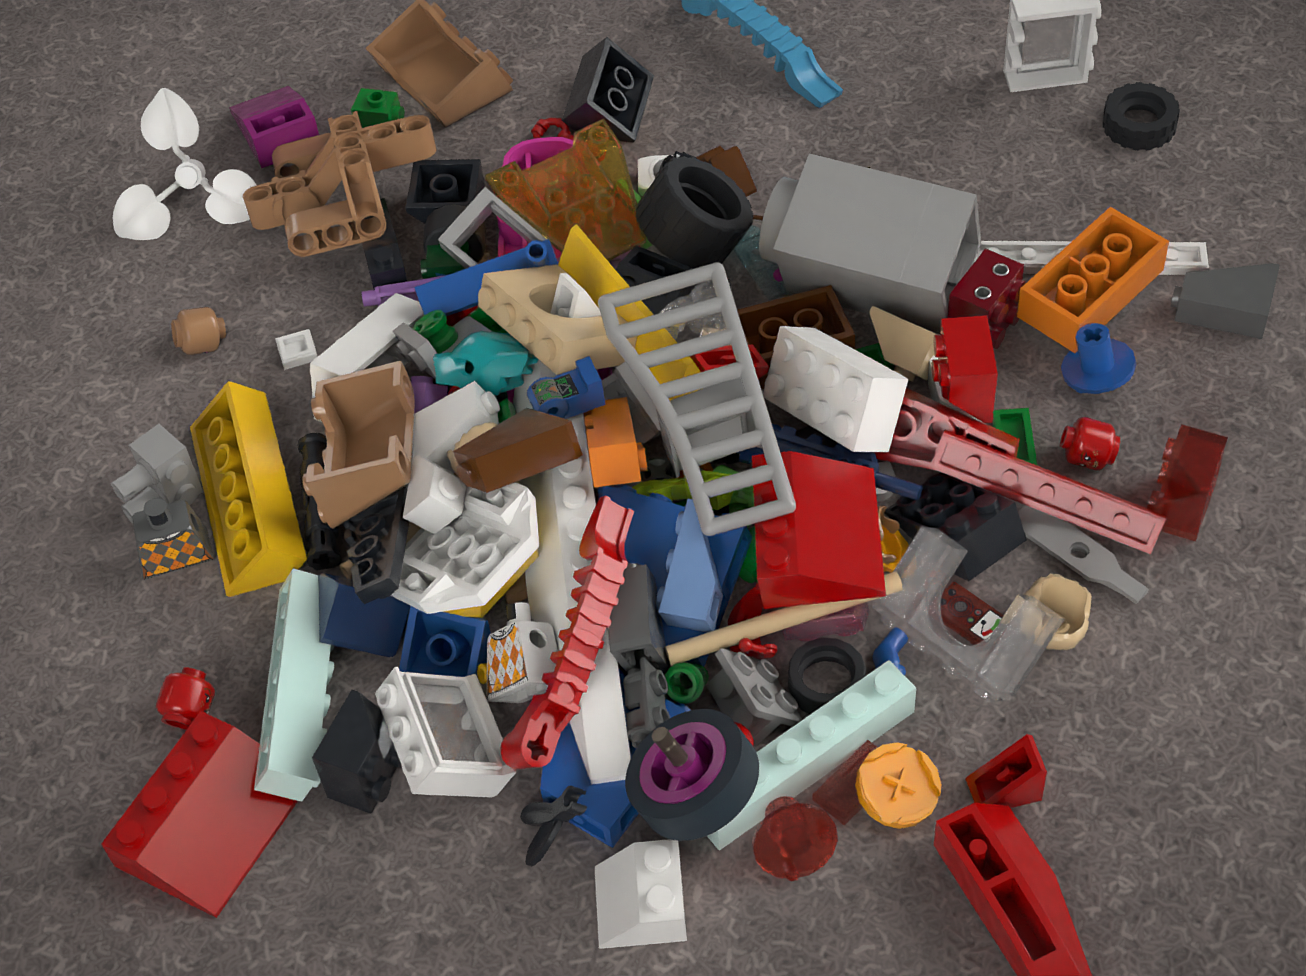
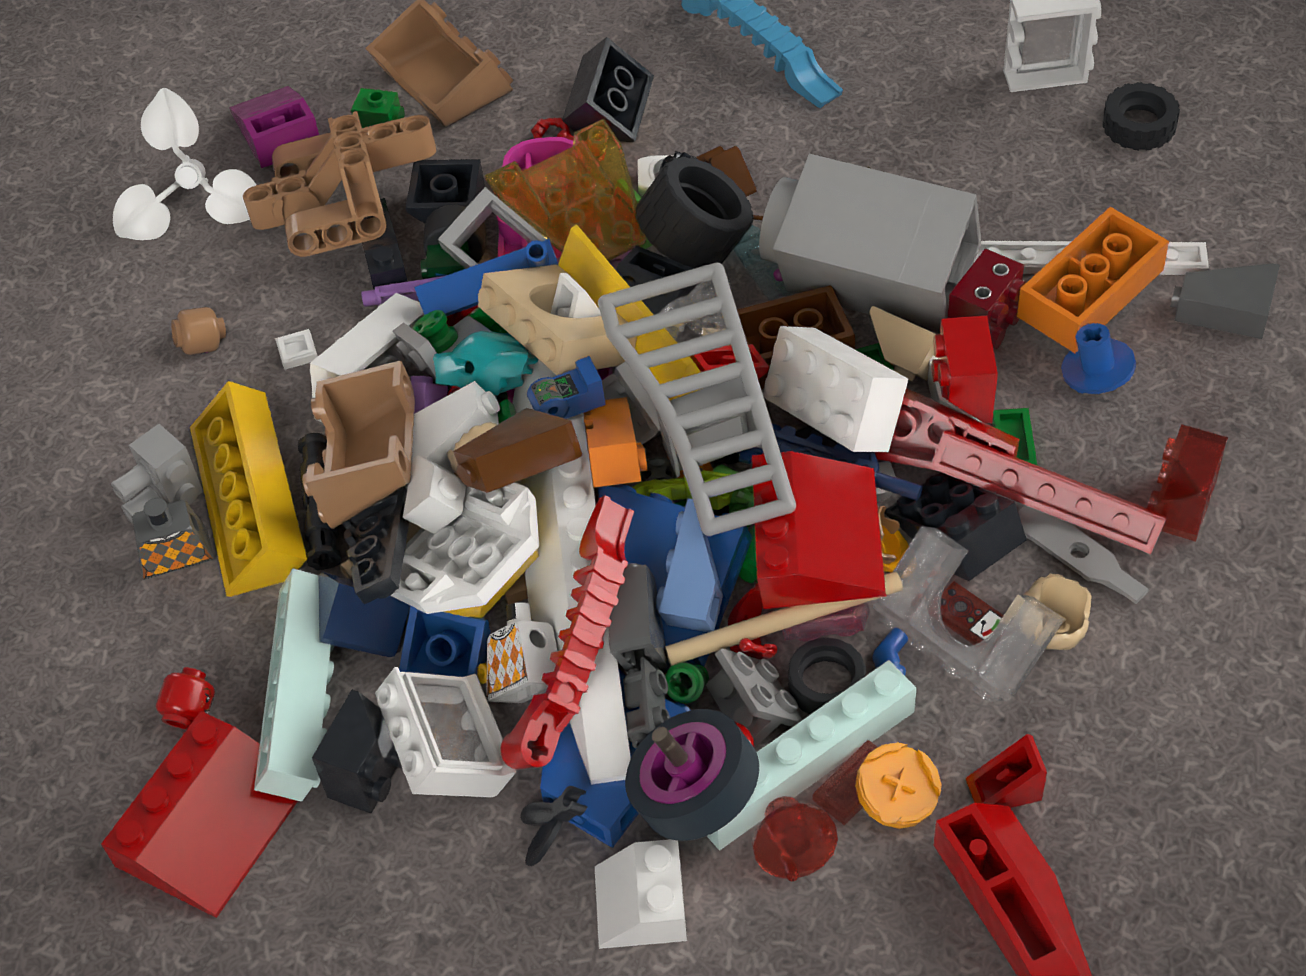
(1090, 443): red head -> none

